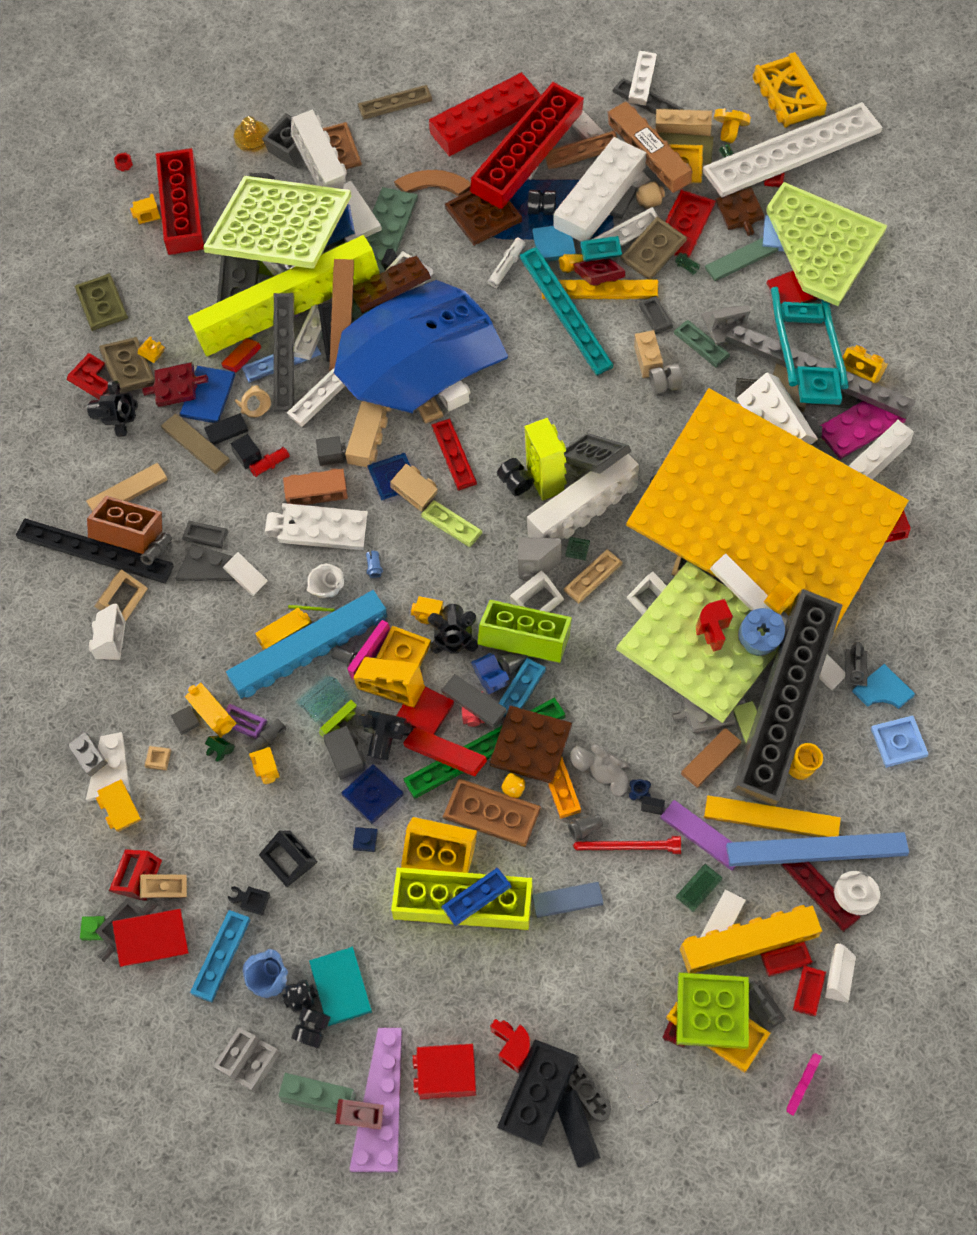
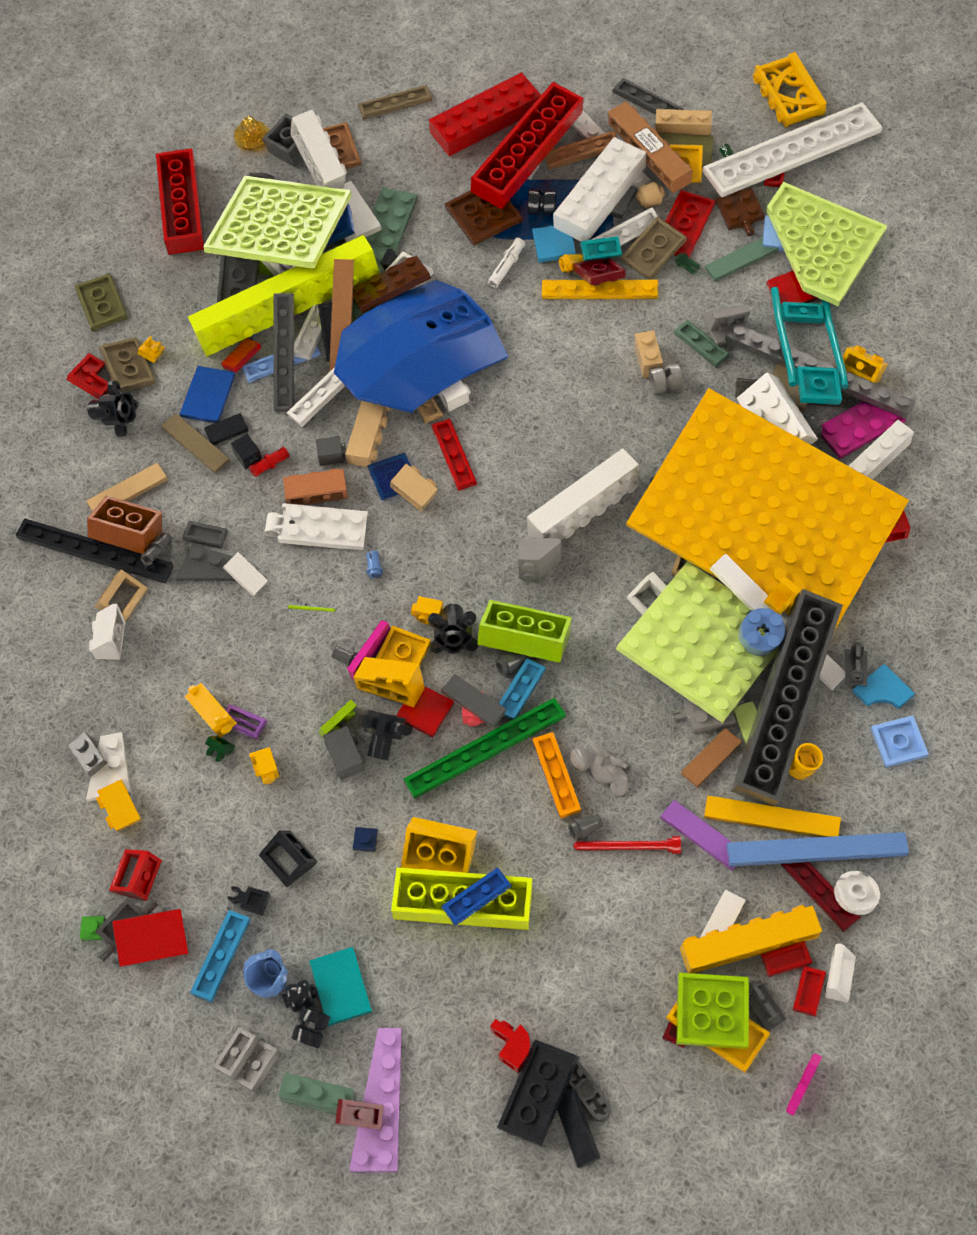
(123, 161): red tile -> none
(145, 210): yellow brick -> none
(158, 758): tan tile -> none
(163, 886): tan plate -> none
(175, 384): dark red plate -> none
(185, 720): dark grey tile -> none
(261, 395): tan piece -> none
(266, 738): dark grey pin -> none
(283, 628): yellow brick -> none
(307, 644): dark azure brick -> none
(322, 697): clear light blue panel -> none
(325, 581): white hair -> none
(372, 794): clear blue plate -> none
(433, 178): medium nougat tile -> none
(445, 751): red tile -> none
(445, 1071): red brick -> none
(451, 523): yellowish green tile -> none
(489, 673): blue brick -> none
(492, 812): medium nougat tile -> none
(513, 785): yellow piece -> none
(515, 476): black wheel -> none
(531, 744): reddish brown plate -> none
(532, 587): white tile -> none
(545, 458): neon yellow brick -> none
(566, 311): teal tile -> none
(567, 899): sand blue tile -> none
(577, 548): clear green tile -> none
(593, 576): tan tile -> none
(595, 453): dark grey tile -> none
(639, 784): dark blue plate -> none
(642, 78): white tile -> none
(652, 805): black tile -> none
(655, 315): dark grey tile -> none
(699, 887): clear green tile -> none
(711, 621): red brick -> none
(731, 123): yellow tile -> none

